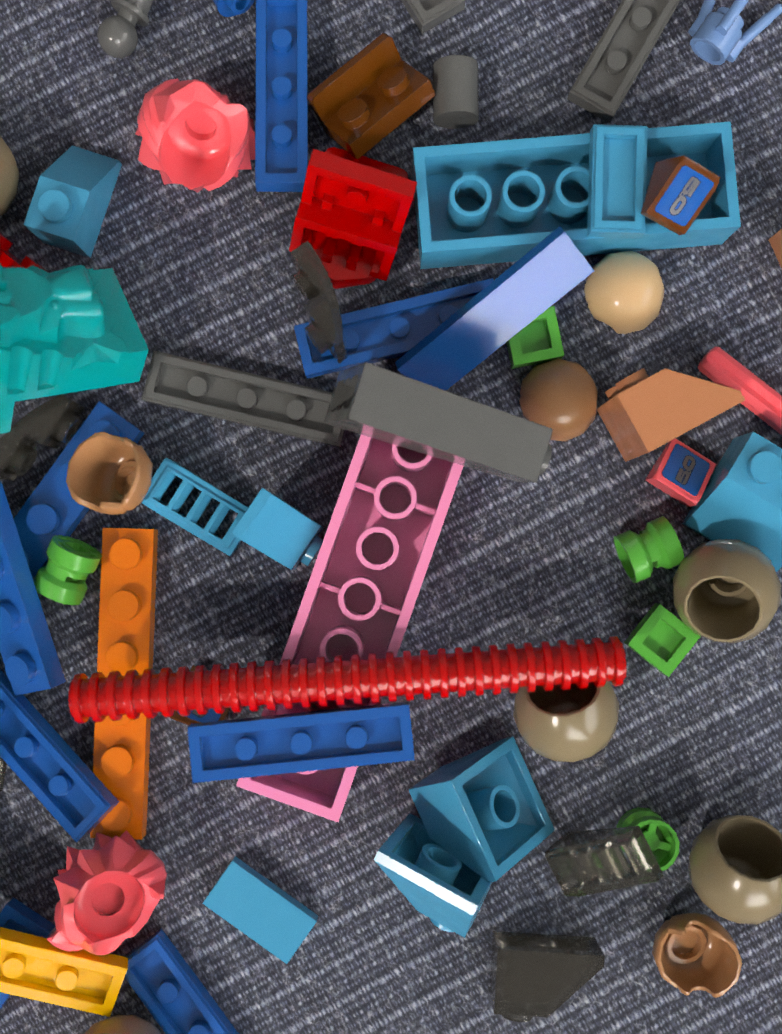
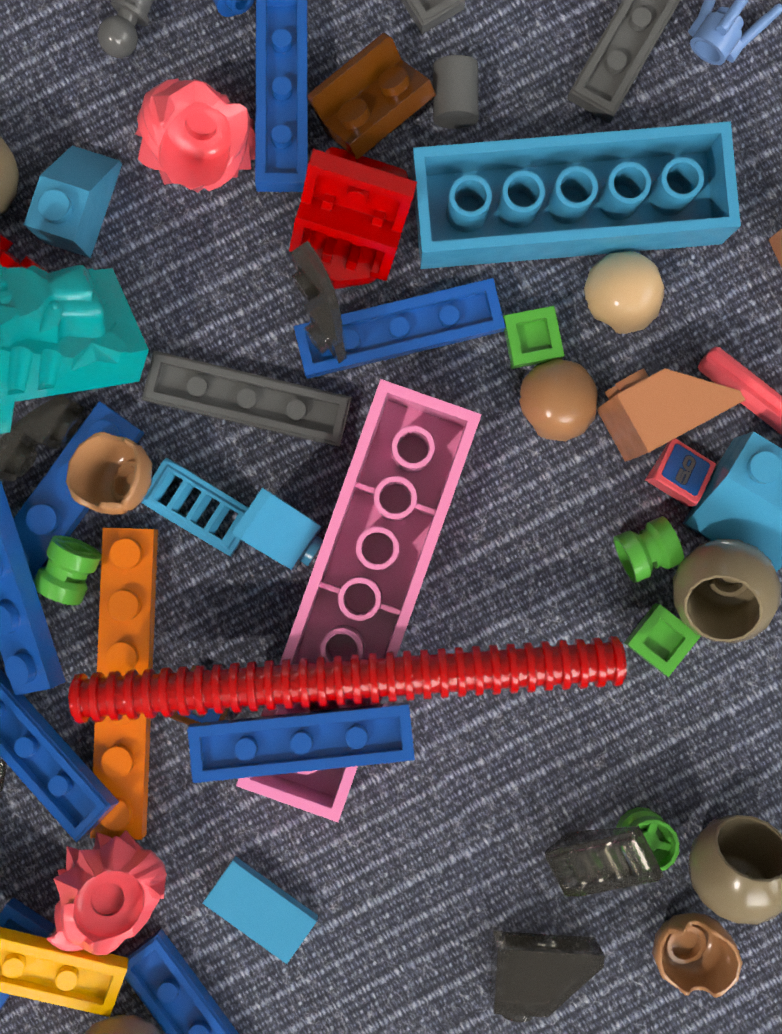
(432, 877): dark azure slope -> none
(438, 423): dark grey slope -> none
(484, 809): dark azure slope -> none
(497, 312): tile -> none
(567, 722): dark tan helmet -> none
(617, 181): dark azure tile -> none
(678, 193): slope -> none

